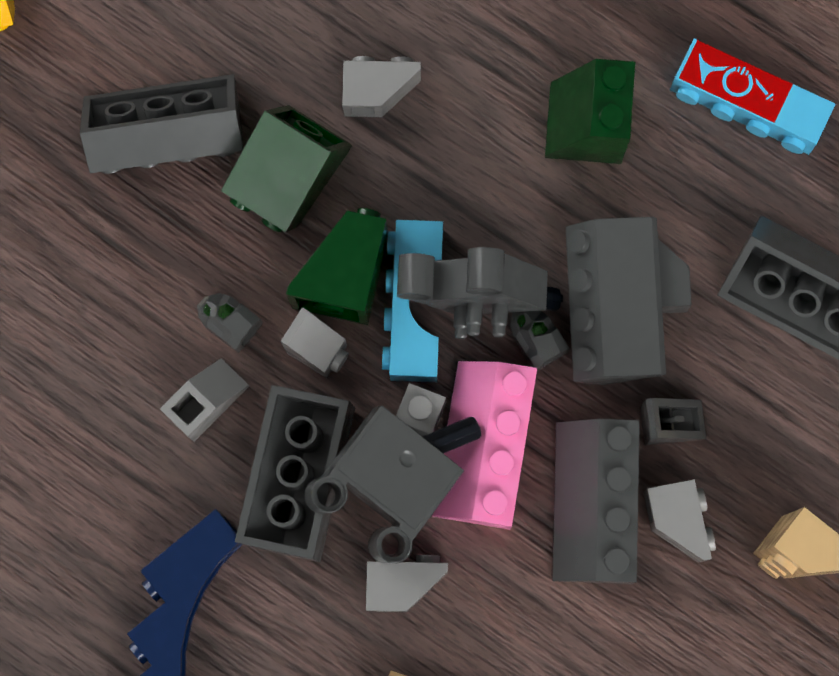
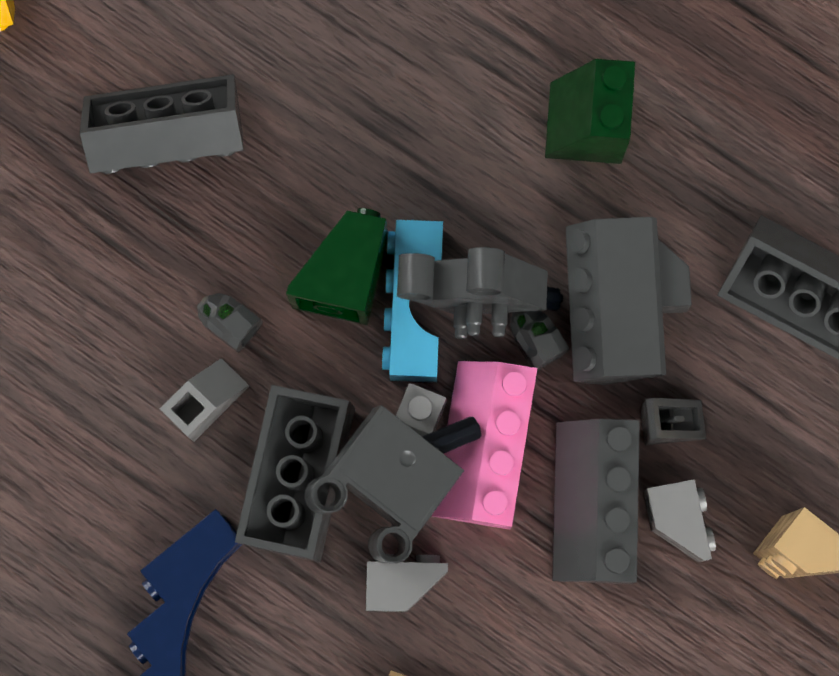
(284, 167): dark green slope -> none
(315, 344): light grey slope -> none
(377, 86): light grey slope -> none
(751, 98): brick -> none

